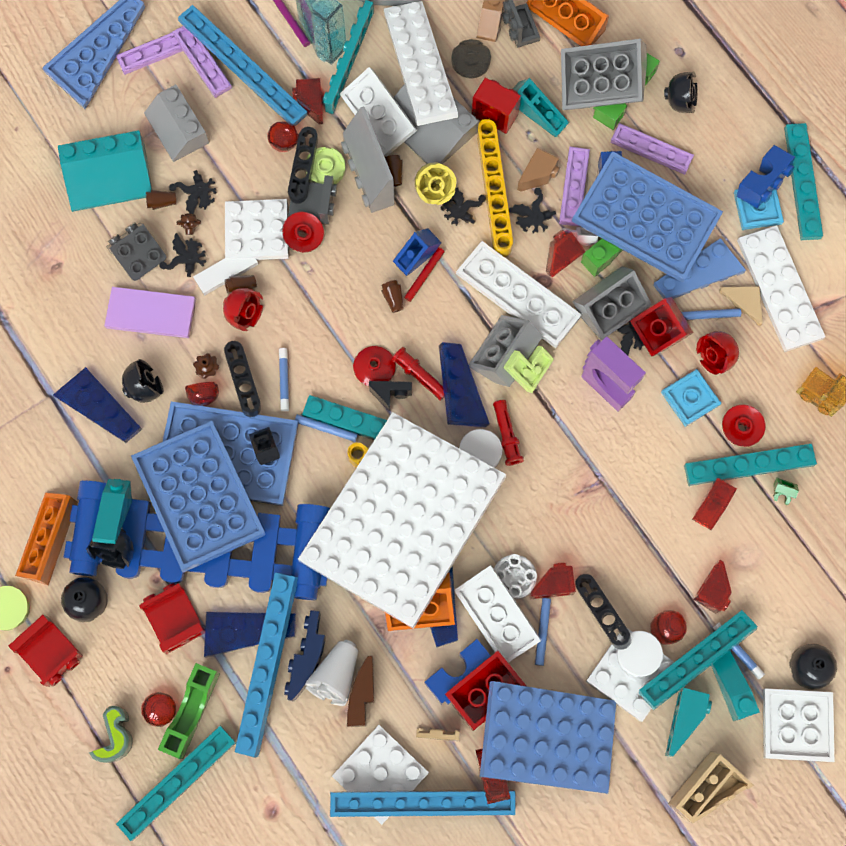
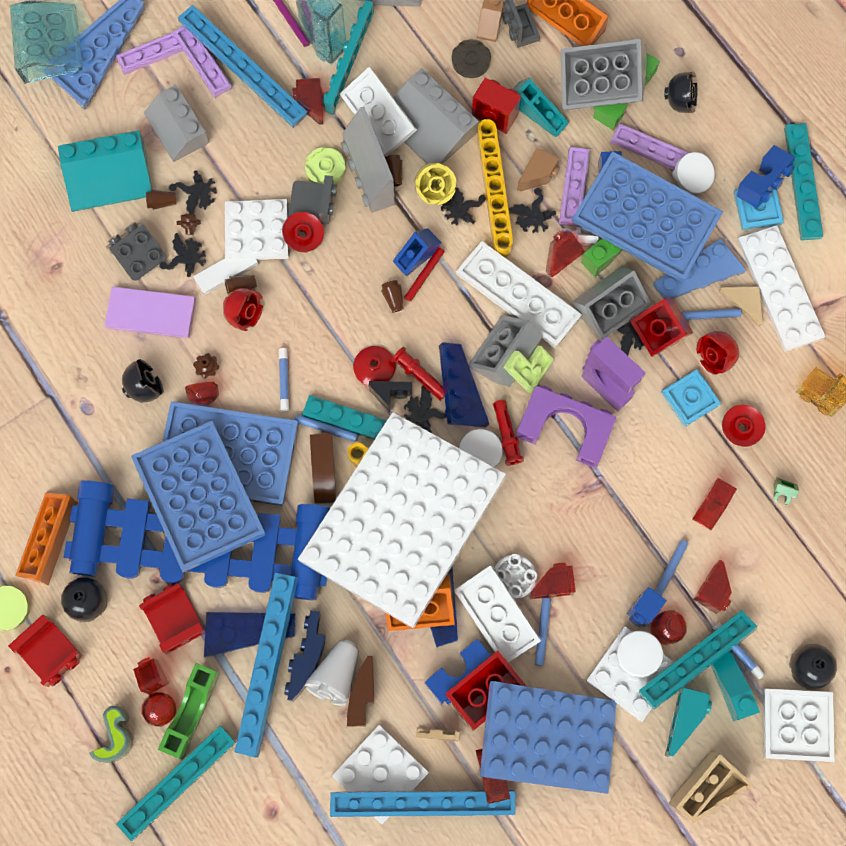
(45, 39): none -> clear light blue slope
(94, 402): clear blue wing -> none
(112, 510): teal slope -> none
(113, 555): black cylinder -> none
(150, 676): none -> clear red slope
(243, 378): black beam -> none
(264, 446): black slope -> none
(282, 136): clear red hair -> none
(306, 165): black beam -> none
(323, 468): none -> reddish brown slope
(420, 63): white plate -> none
(422, 414): none -> black piece
(596, 422): none -> medium lavender arch
(602, 611): black beam -> none
(646, 607): none -> blue brick
(669, 571): none -> medium blue bar
(694, 173): none -> white tile
(750, 464): teal plate -> none

